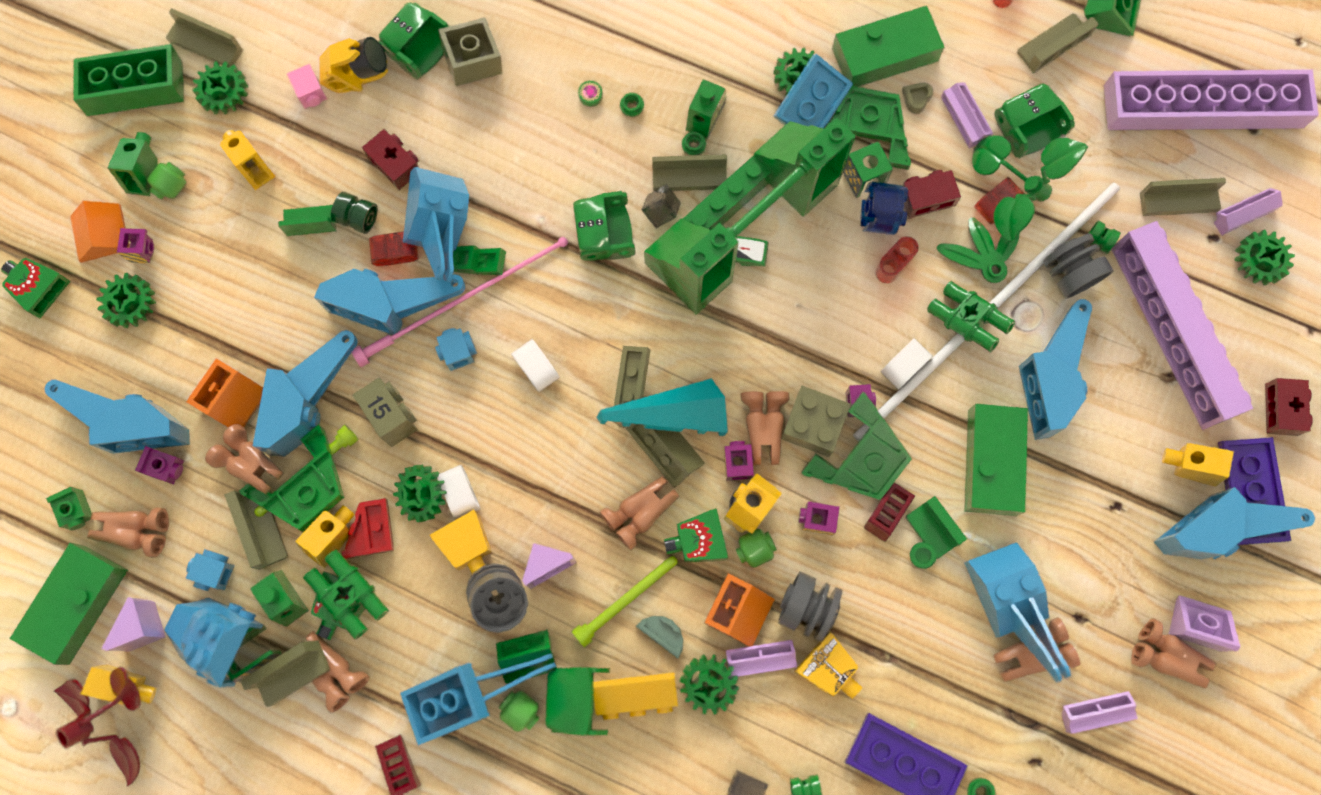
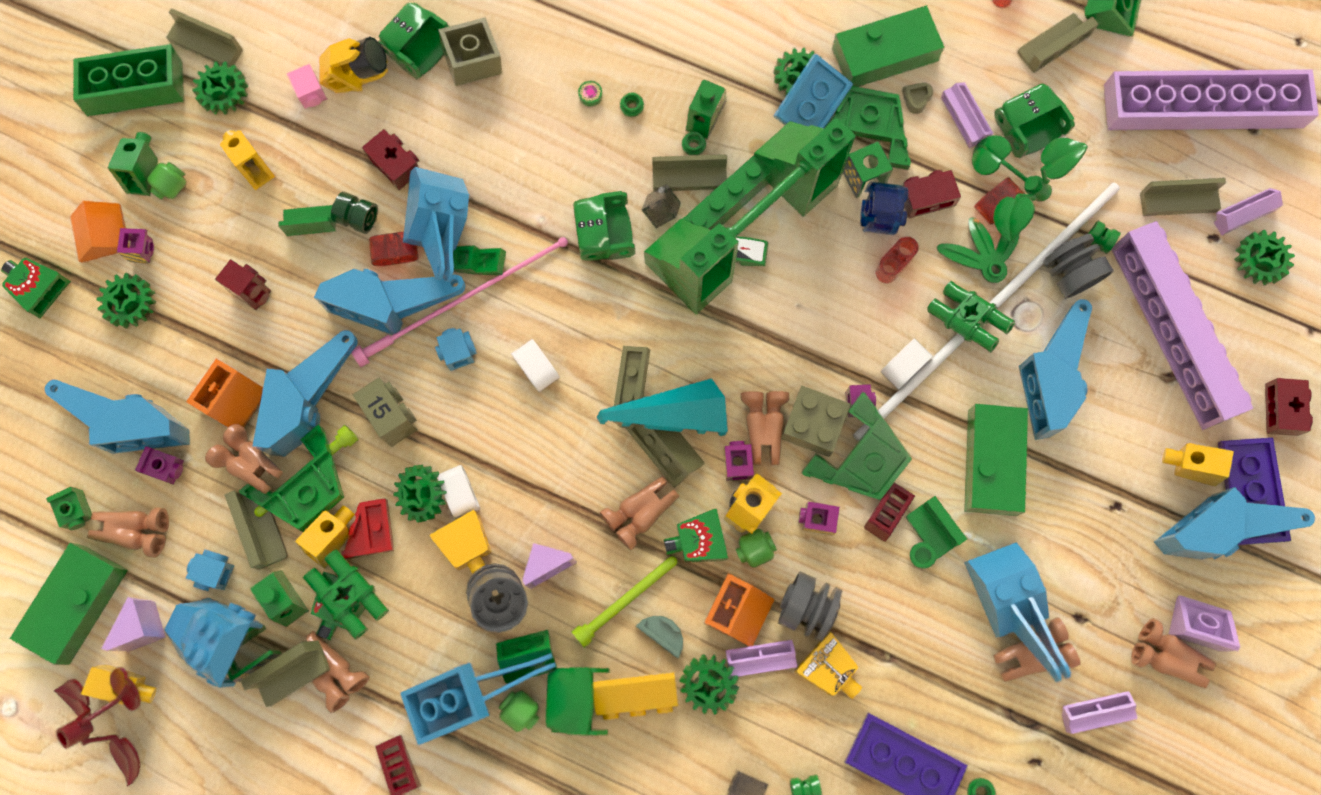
(244, 284): none -> dark red brick

